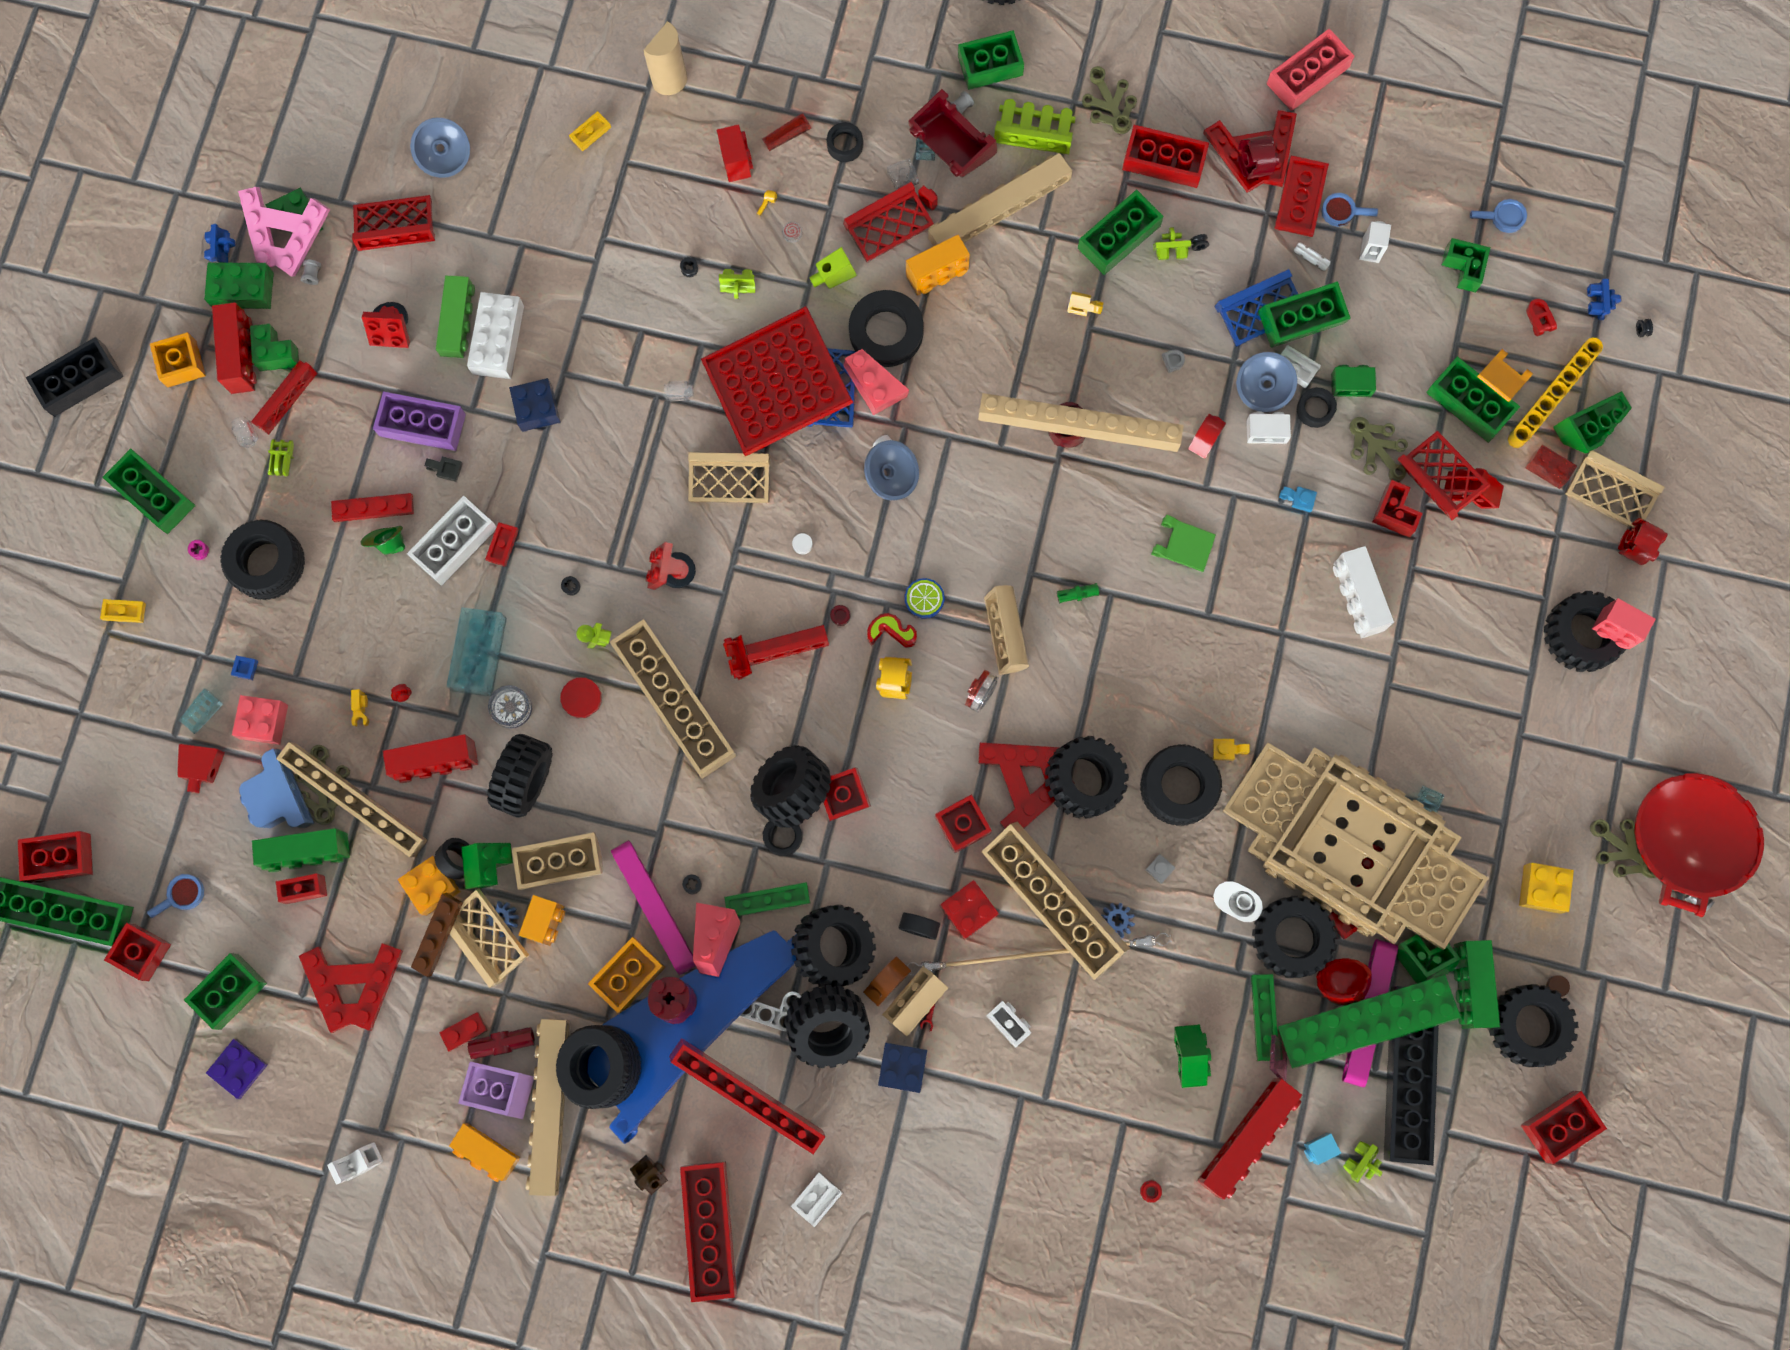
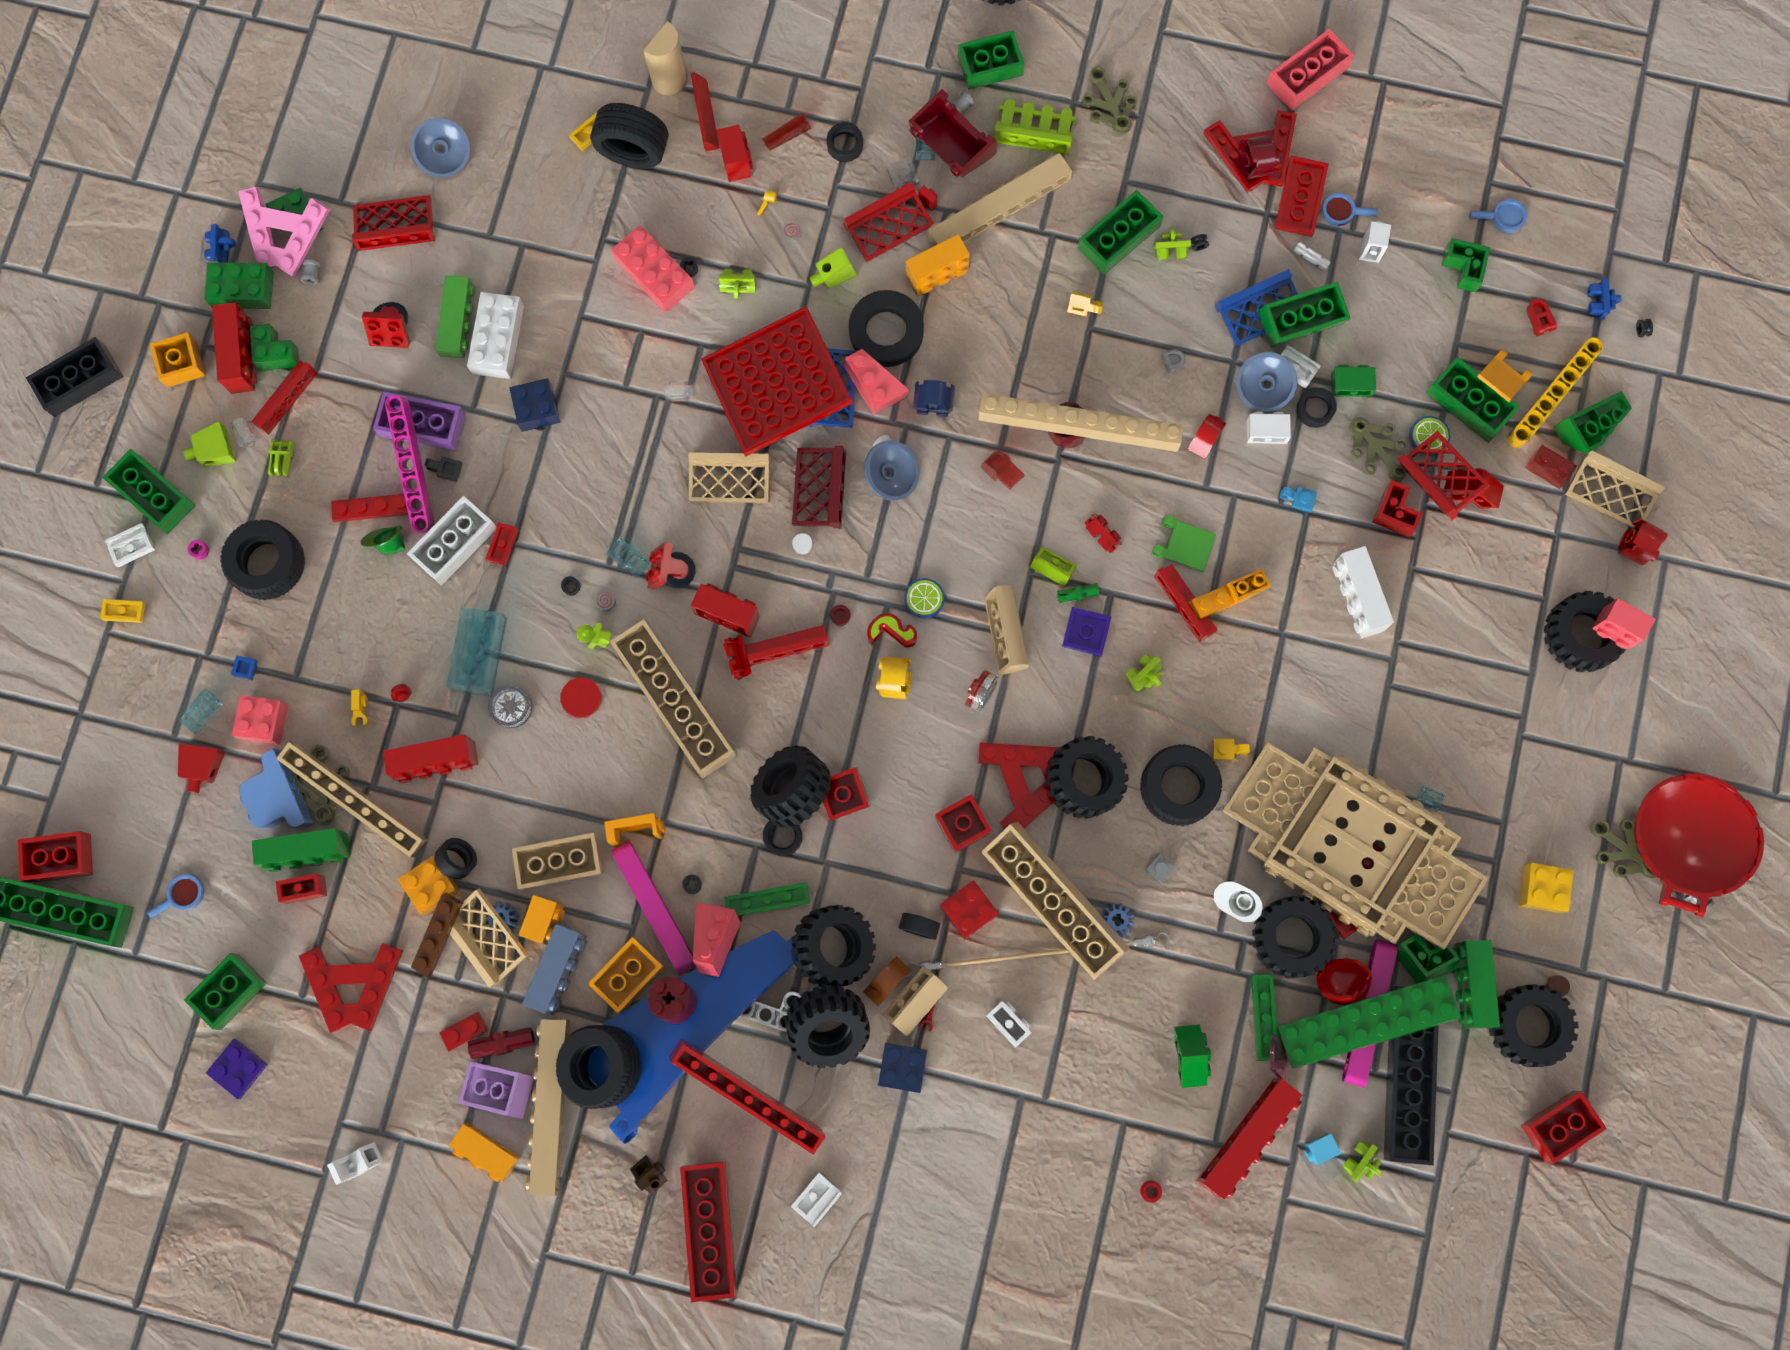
(129, 545): none -> white plate
(137, 952): red brick -> none
(211, 446): none -> lime torso
(403, 456): none -> dark pink beam
(481, 863): green brick -> none
(519, 775): black tyre -> none
(554, 970): none -> sand blue brick
(605, 600): none -> light grey tile
(615, 827): none -> light orange panel
(624, 563): none -> clear light blue slope
(629, 135): none -> black tyre
(652, 268): none -> coral brick
(705, 112): none -> red slope
(725, 609): none -> red brick
(835, 491): none -> dark red fence
(933, 397): none -> dark blue brick
(1000, 467): none -> clear red brick
(1053, 566): none -> lime slope
(1086, 631): none -> dark purple plate
(1099, 525): none -> red hinge
(1148, 675): none -> lime hips
(1165, 156): red brick -> none
(1181, 596): none -> red fence
(1230, 594): none -> light orange slope
(1424, 428): none -> tile

